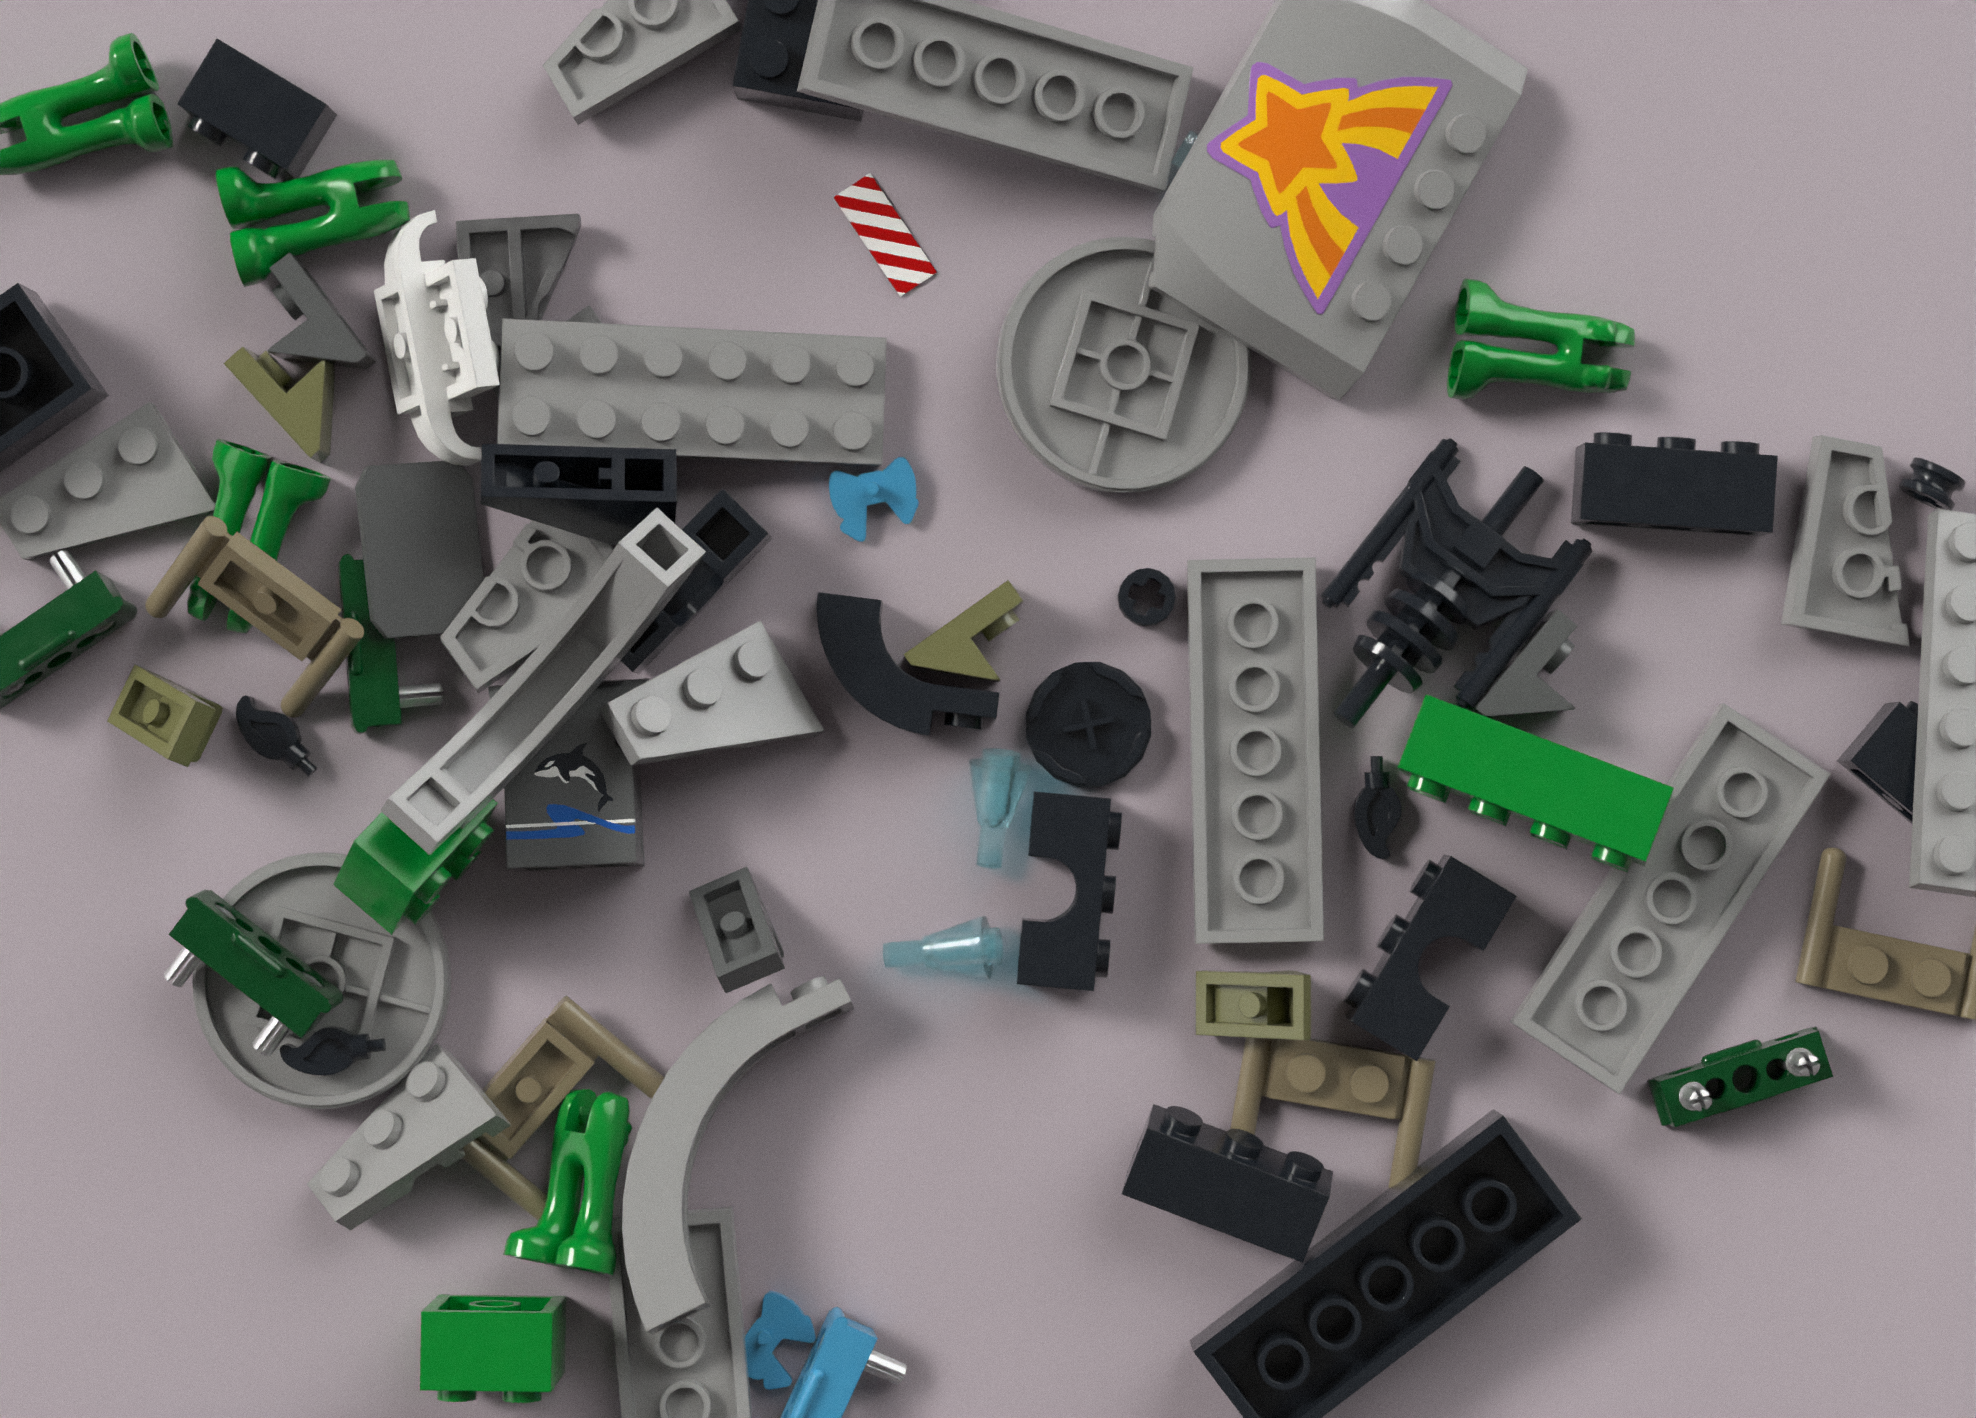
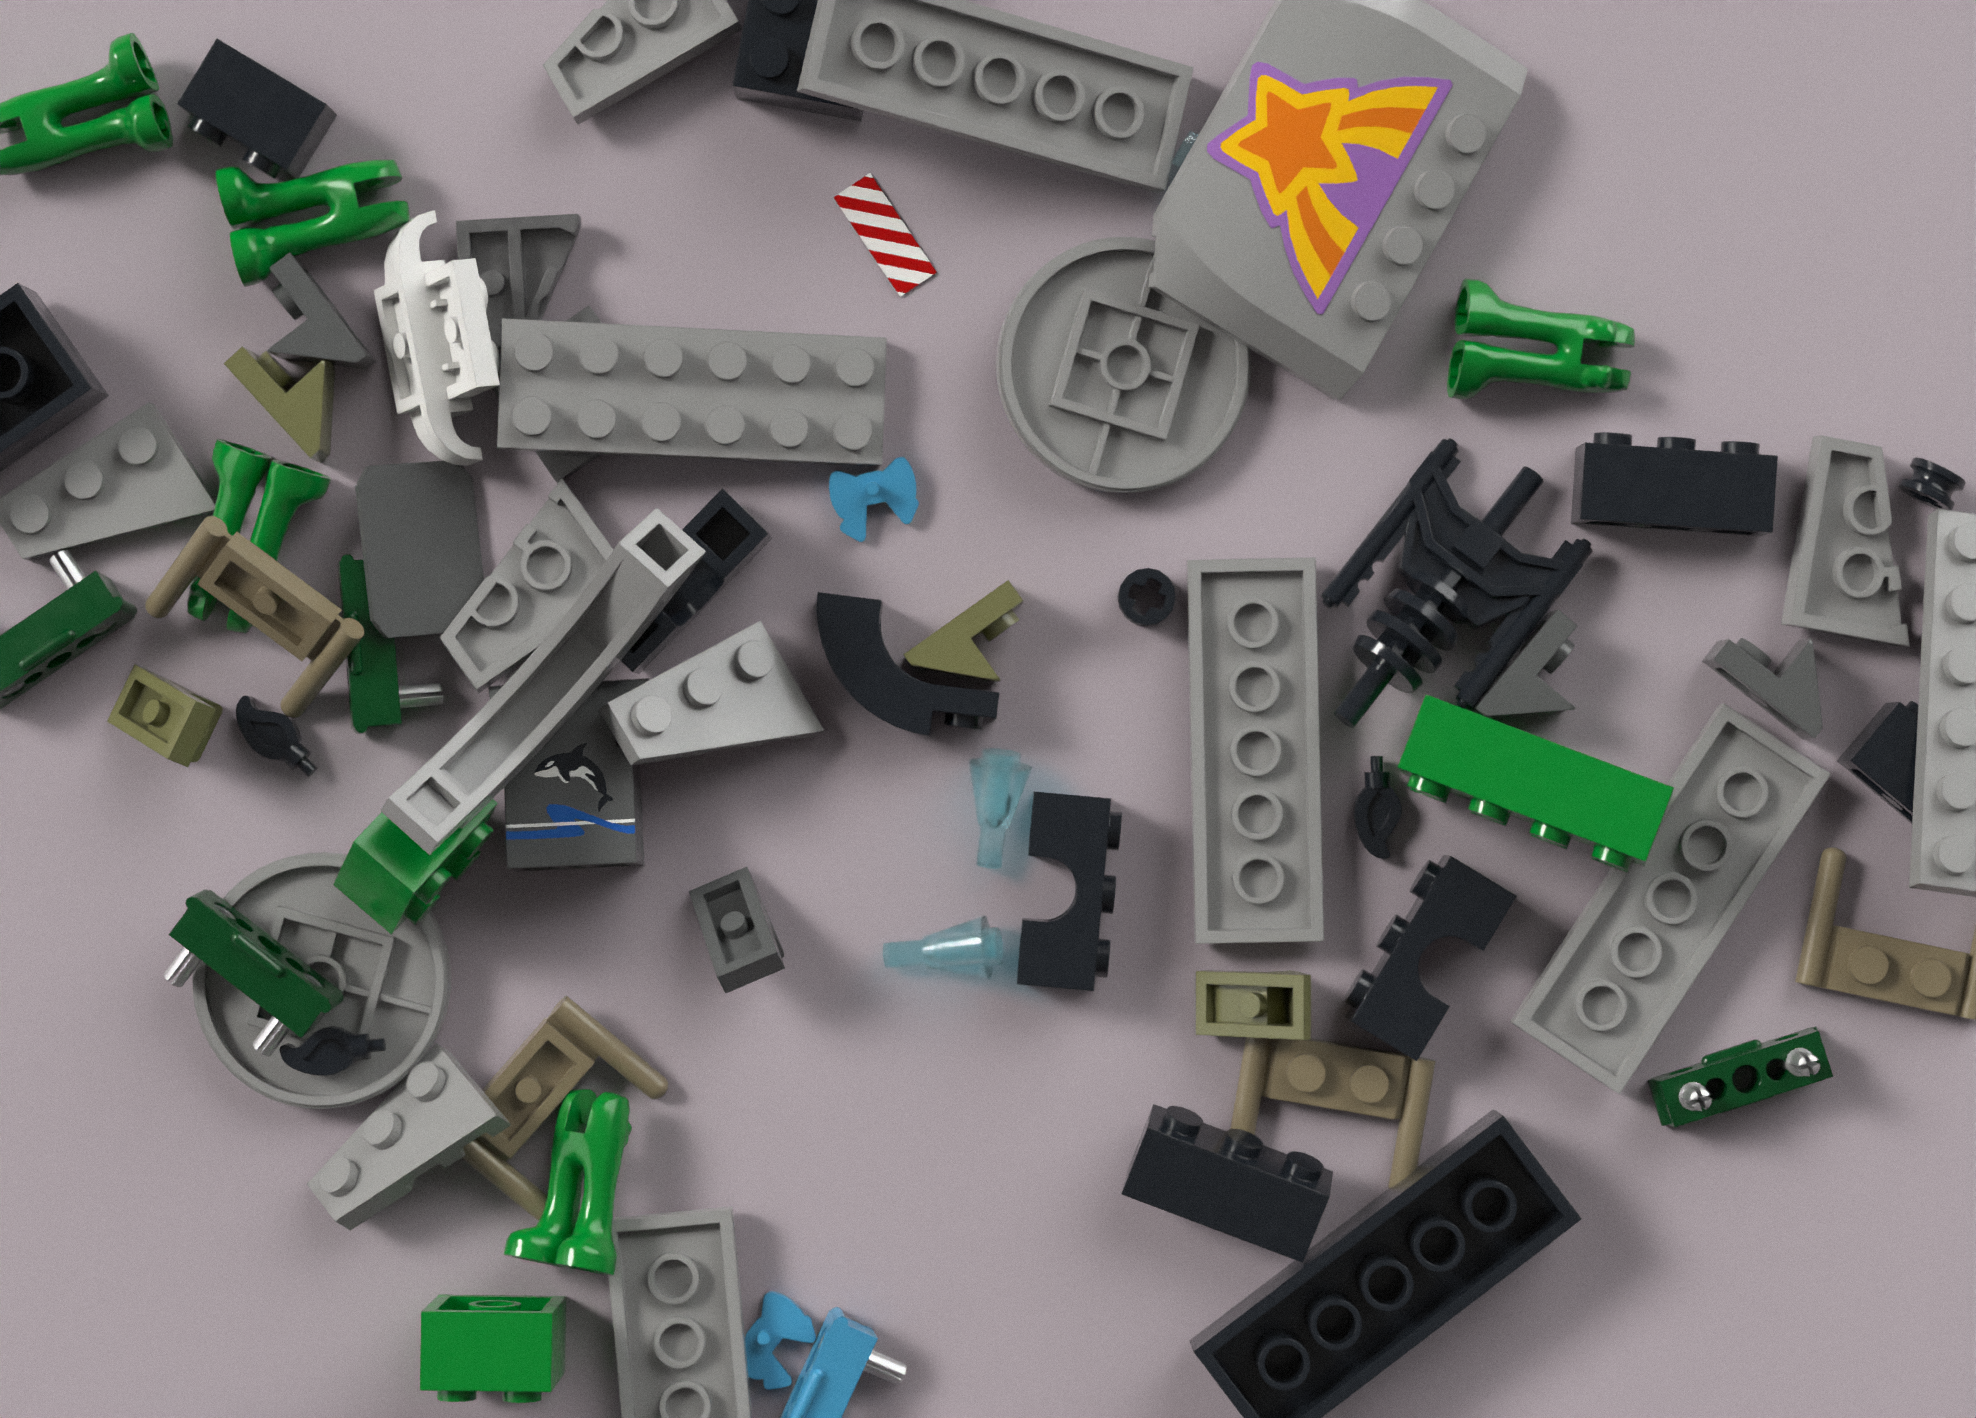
(580, 488): black slope -> none
(669, 1136): light grey arch -> none
(1088, 724): black tile -> none
(1786, 694): none -> dark grey slope

